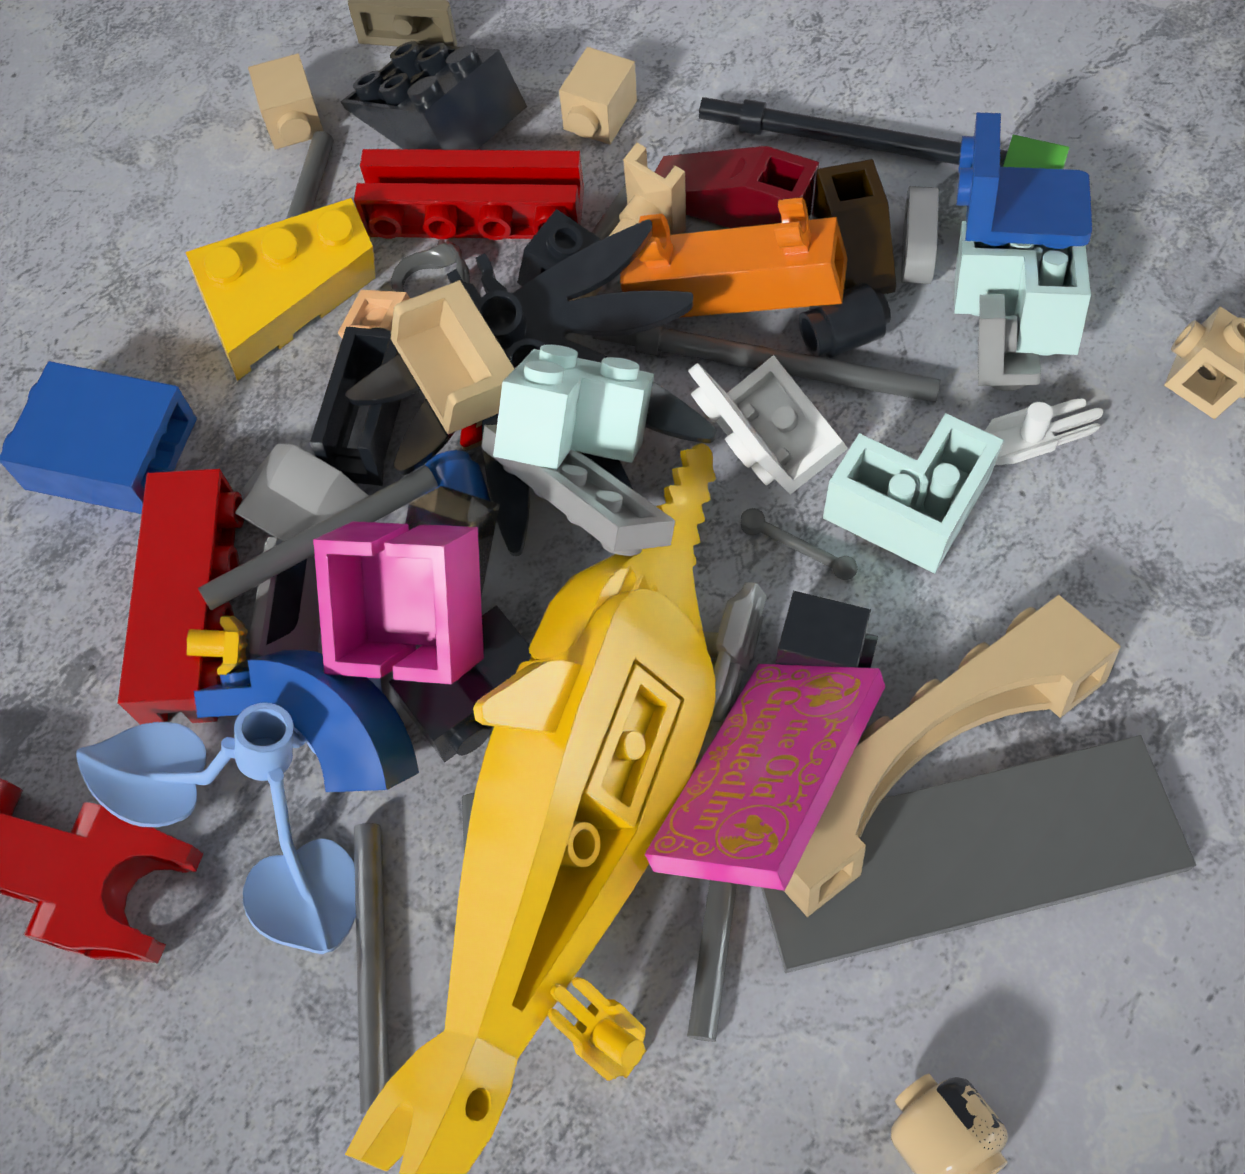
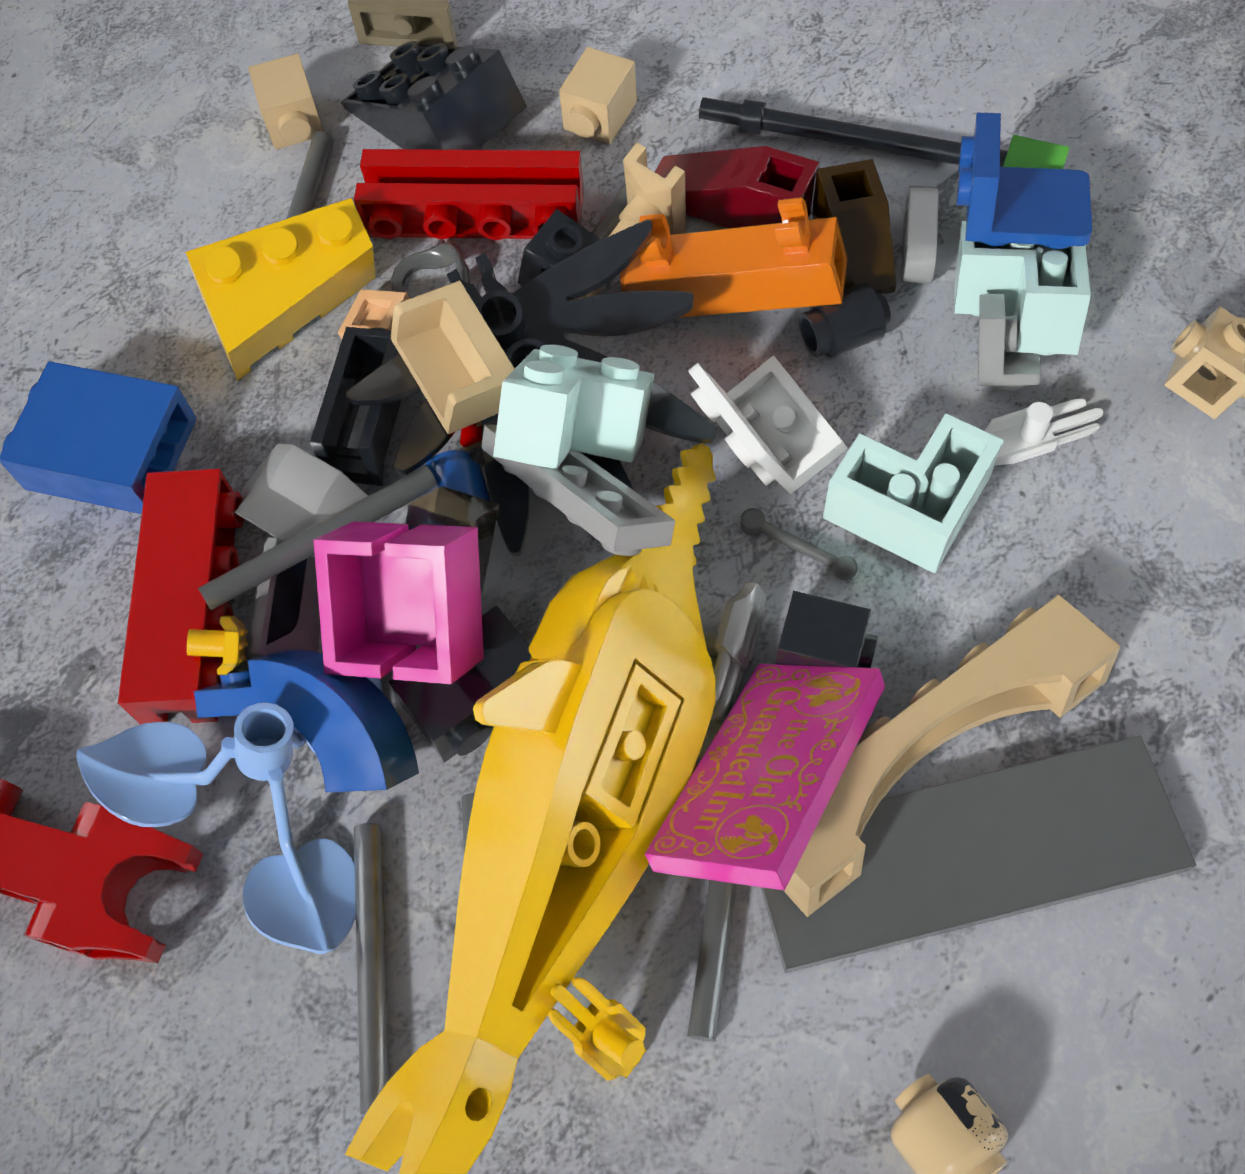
(796, 364): dark grey bar -> none

